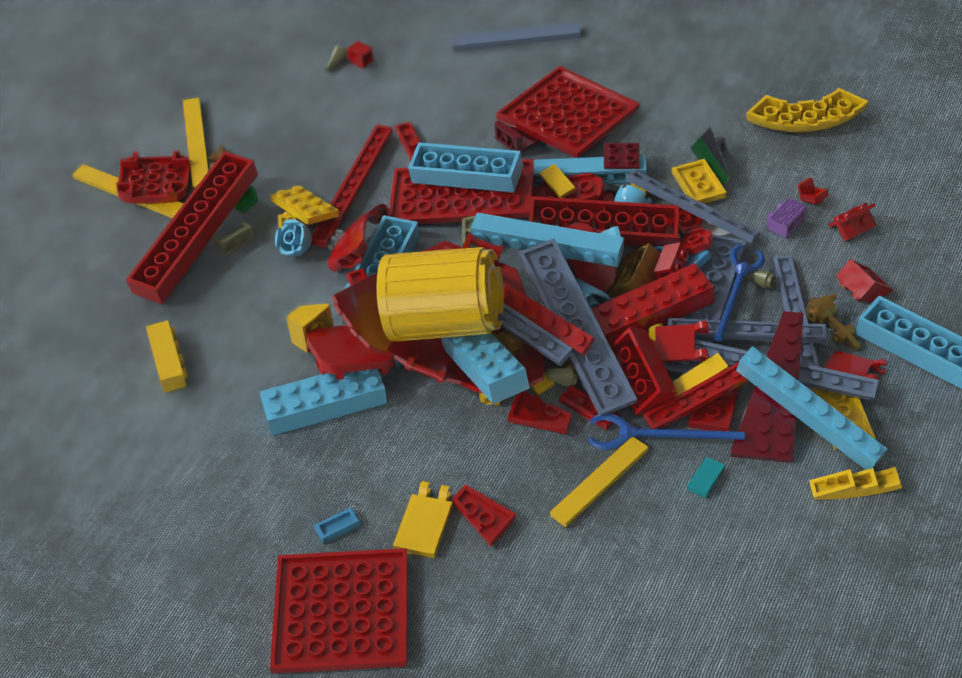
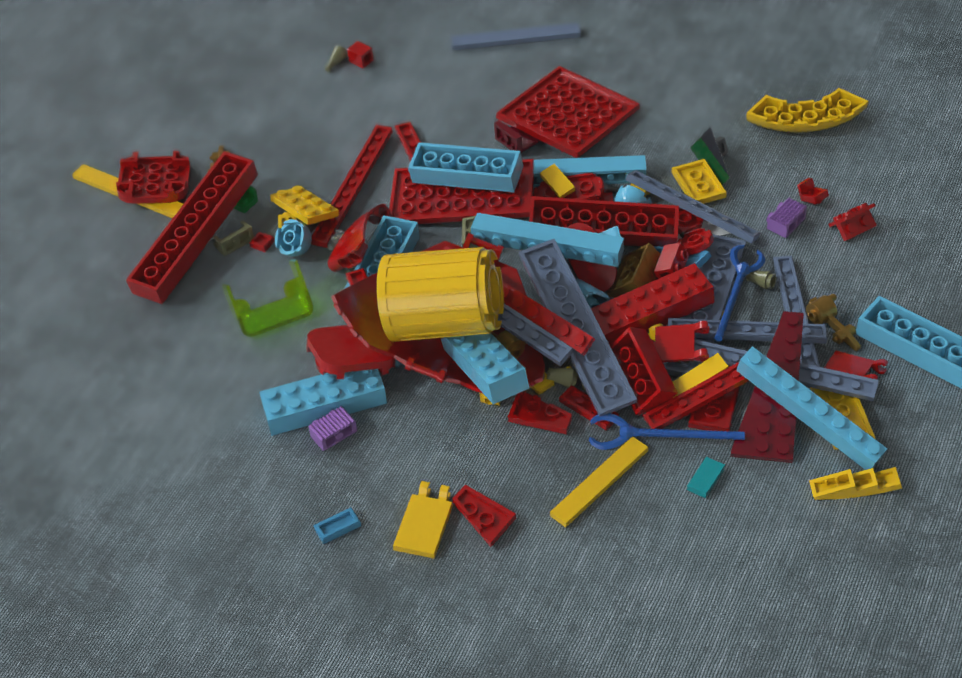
(166, 357): yellow brick -> none
(195, 140): yellow tile -> none
(262, 241): none -> red tile
(275, 314): none -> clear neon green windscreen
(306, 319): yellow slope -> none
(332, 428): none -> medium lavender brick
(340, 611): red plate -> none
(621, 156): dark red bracket -> none
(862, 282): red slope -> none

